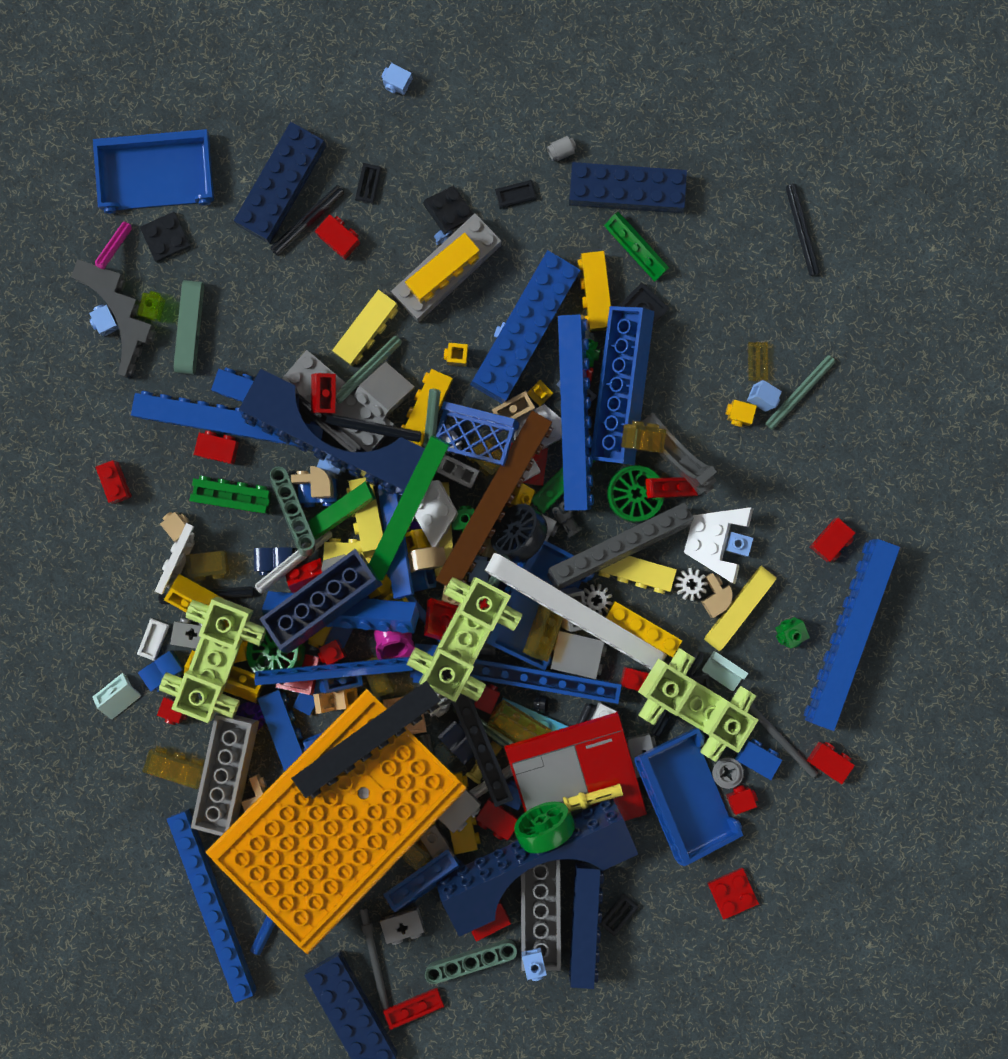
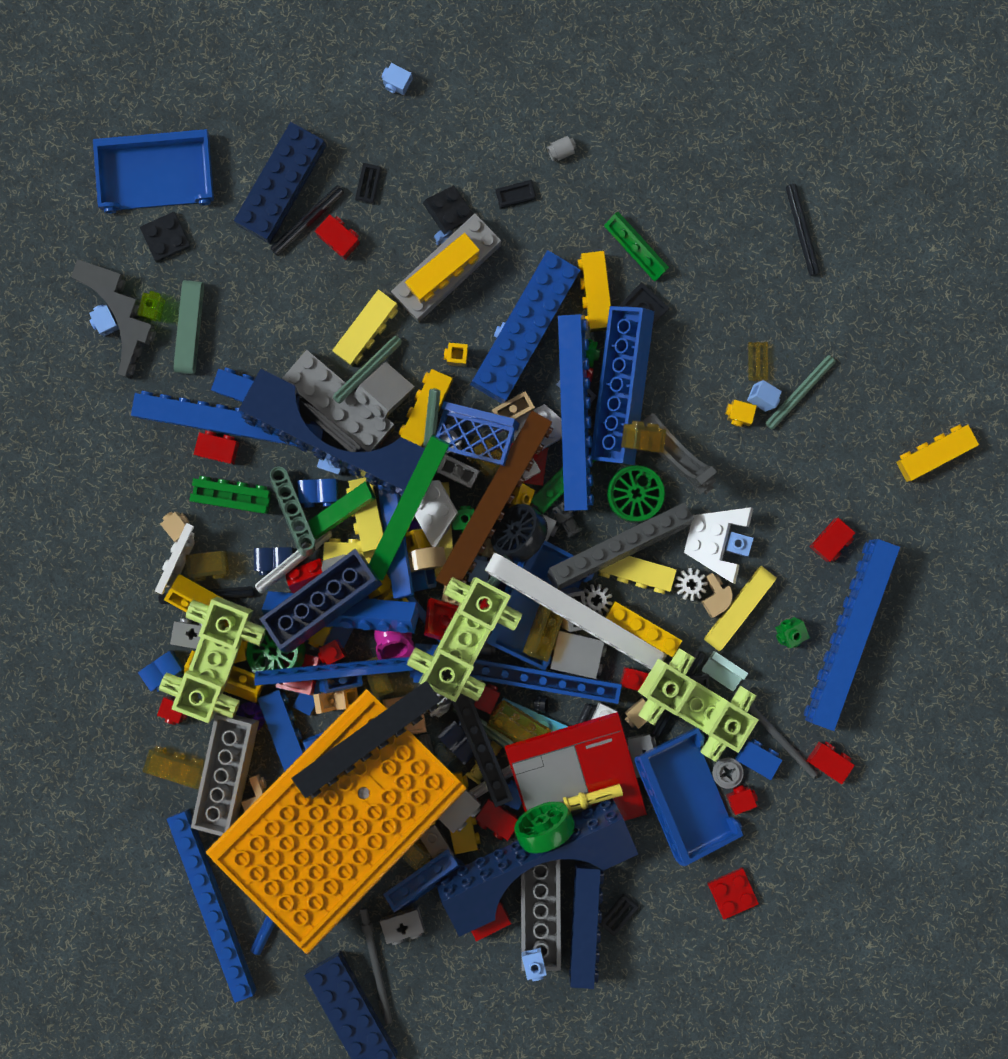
(113, 245): dark pink axle -> none
(113, 482): red brick -> none
(116, 696): light aqua panel -> none
(153, 639): white tile -> none
(320, 482): tan brick -> none
(323, 393): red brick -> none
(372, 427): black axle -> none
(413, 1008): red tile -> none
(463, 968): sand green beam -> none
(539, 393): yellow tile -> none
(627, 187): dark blue brick -> none
(632, 714): none -> tan brick
(669, 488): red tile -> none
(937, 453): none -> yellow brick

